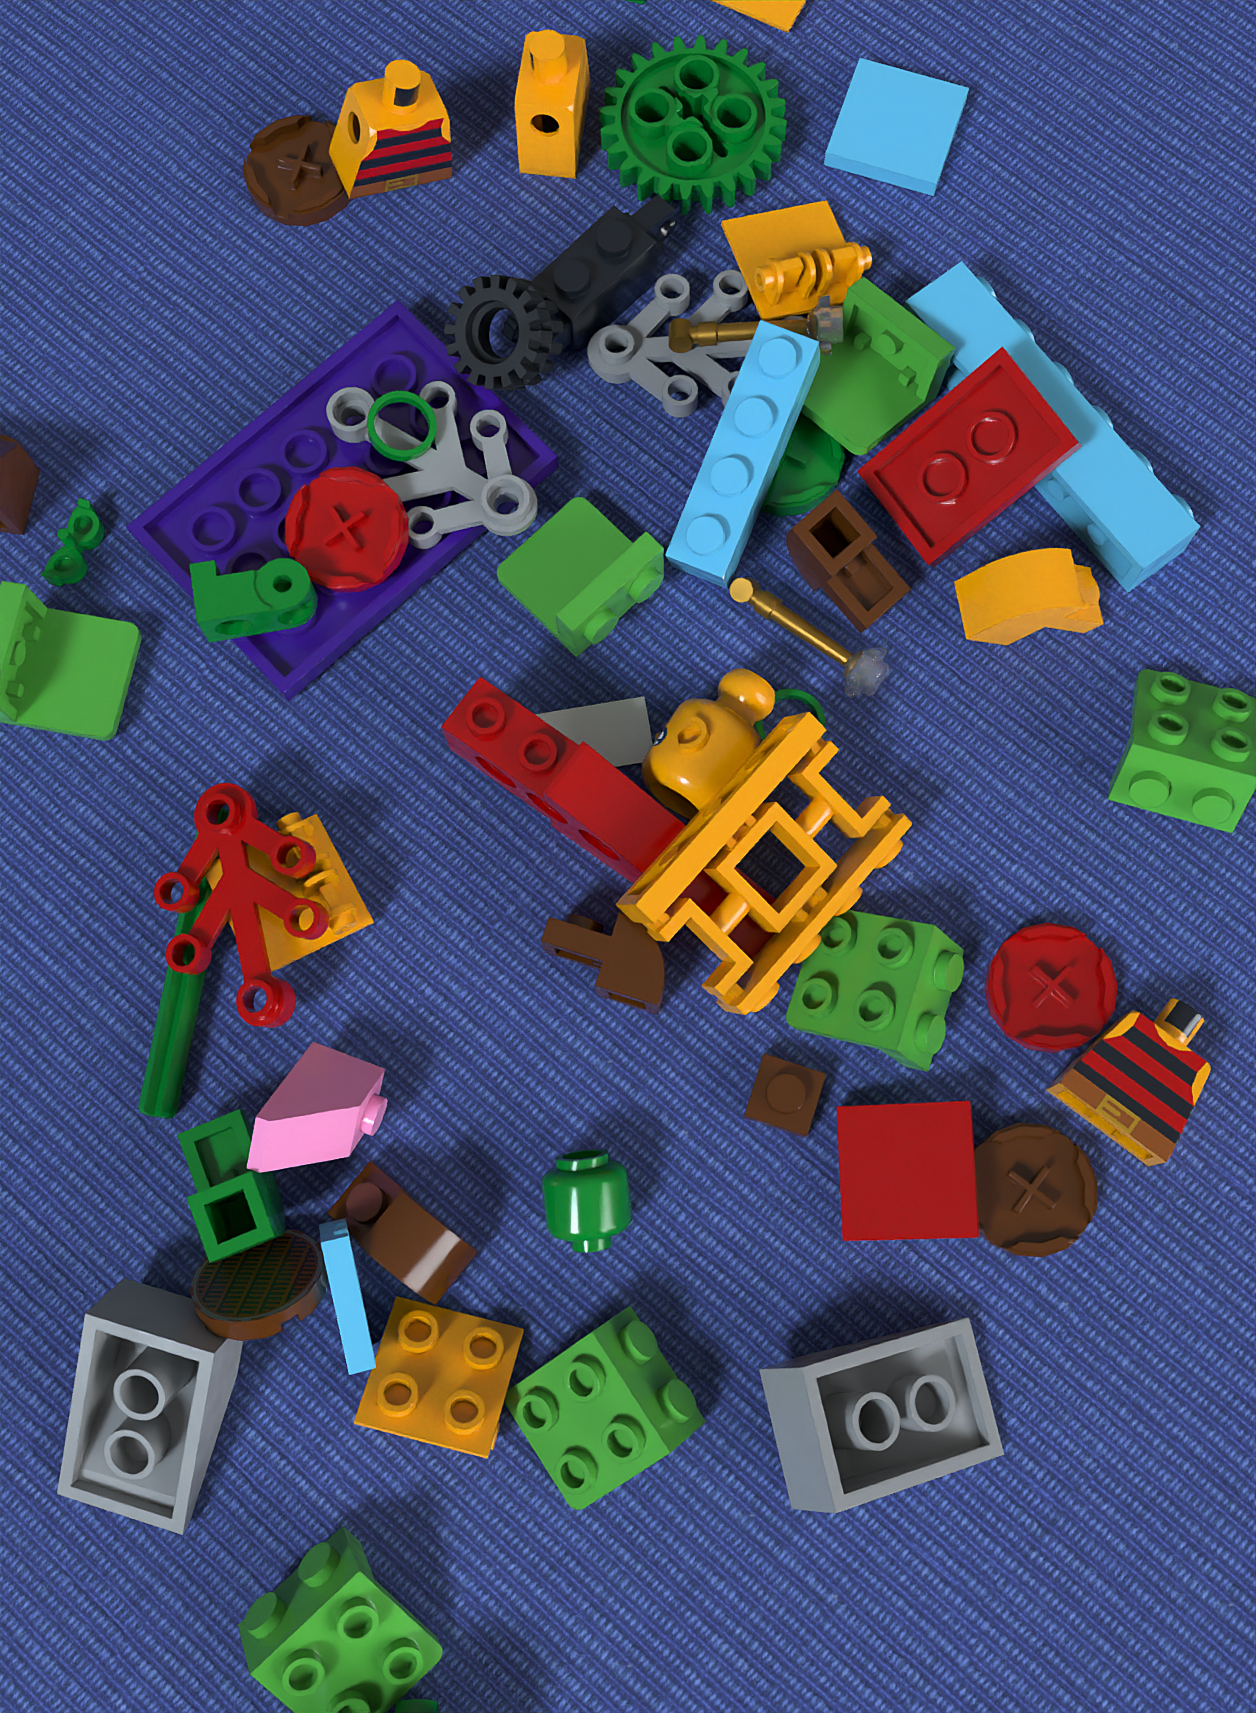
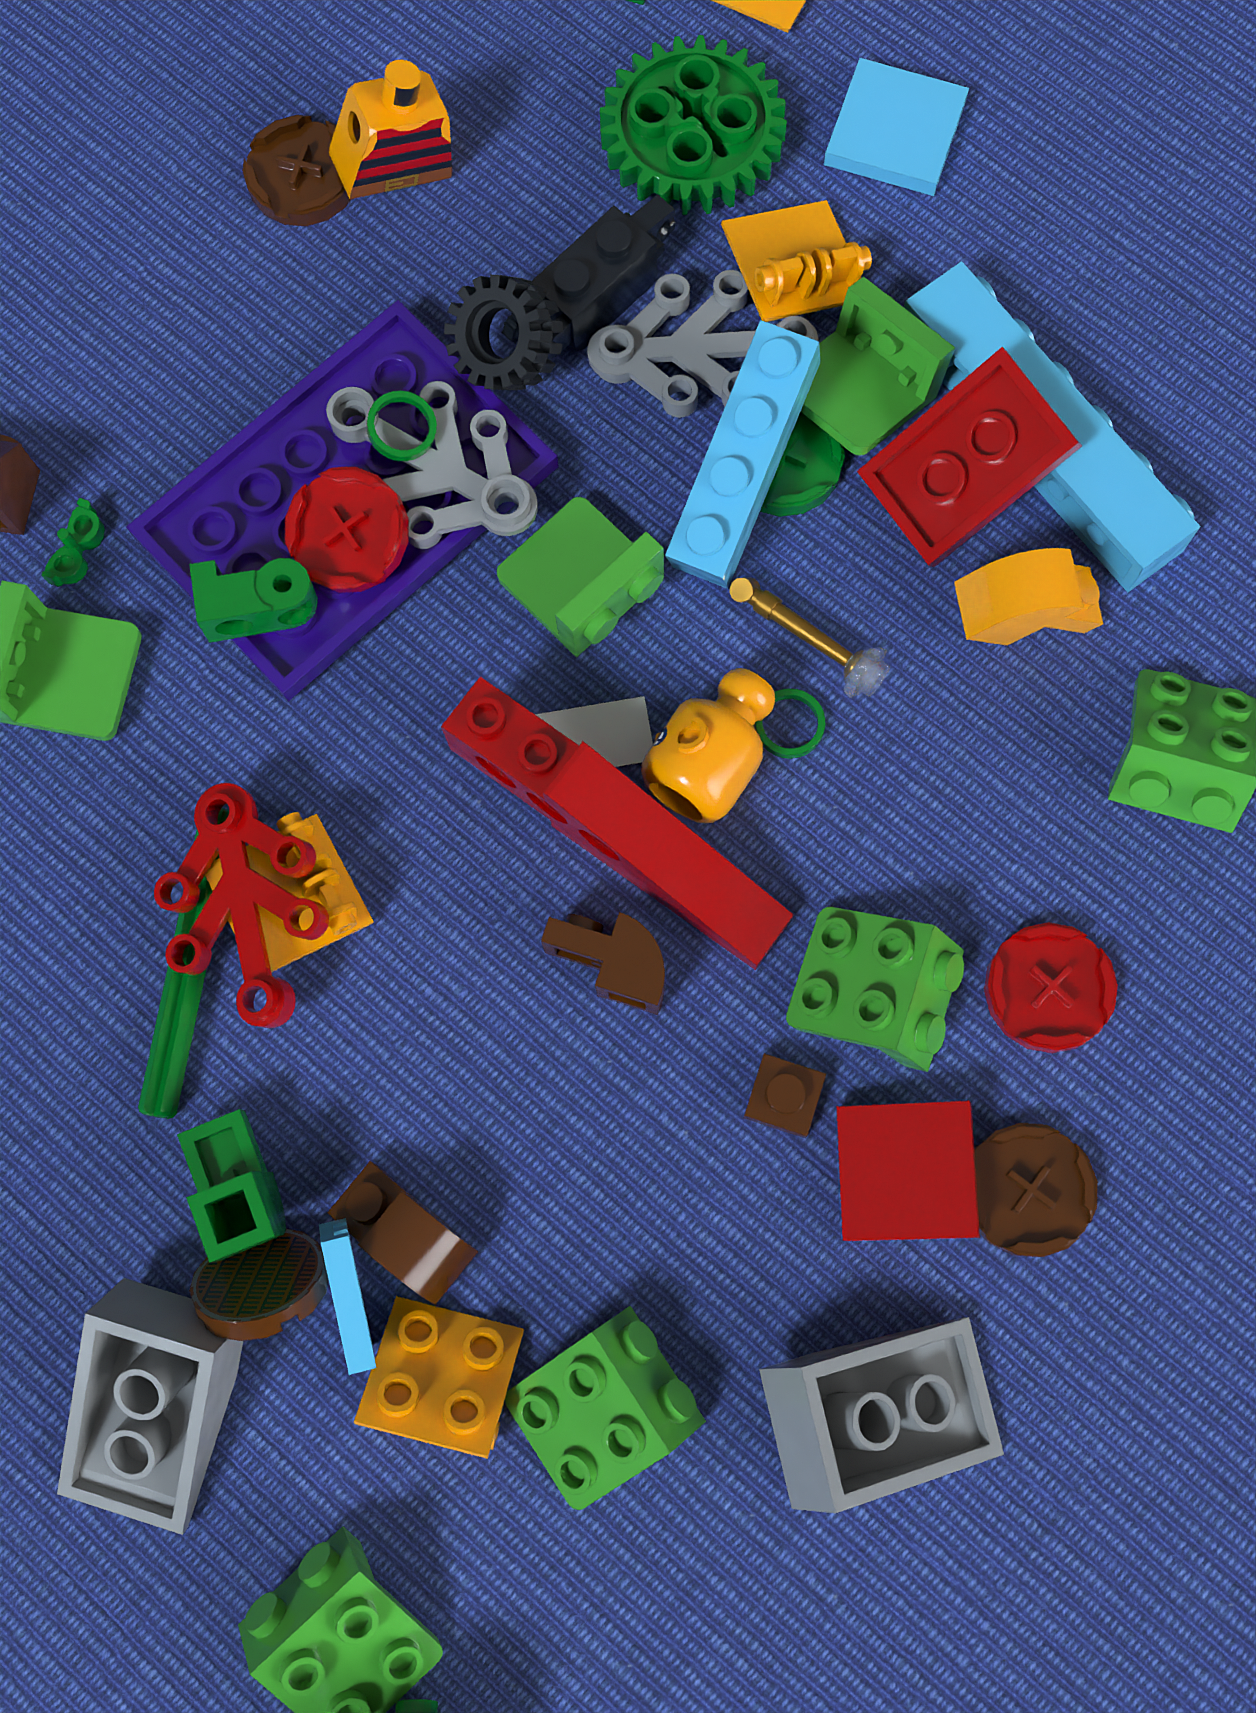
(318, 1111): bright pink slope -> none
(557, 84): light orange torso -> none
(586, 1199): green head -> none
(726, 833): light orange fence -> none
(822, 324): pearl gold piece -> none
(837, 554): reddish brown brick -> none
(1139, 1081): torso -> none

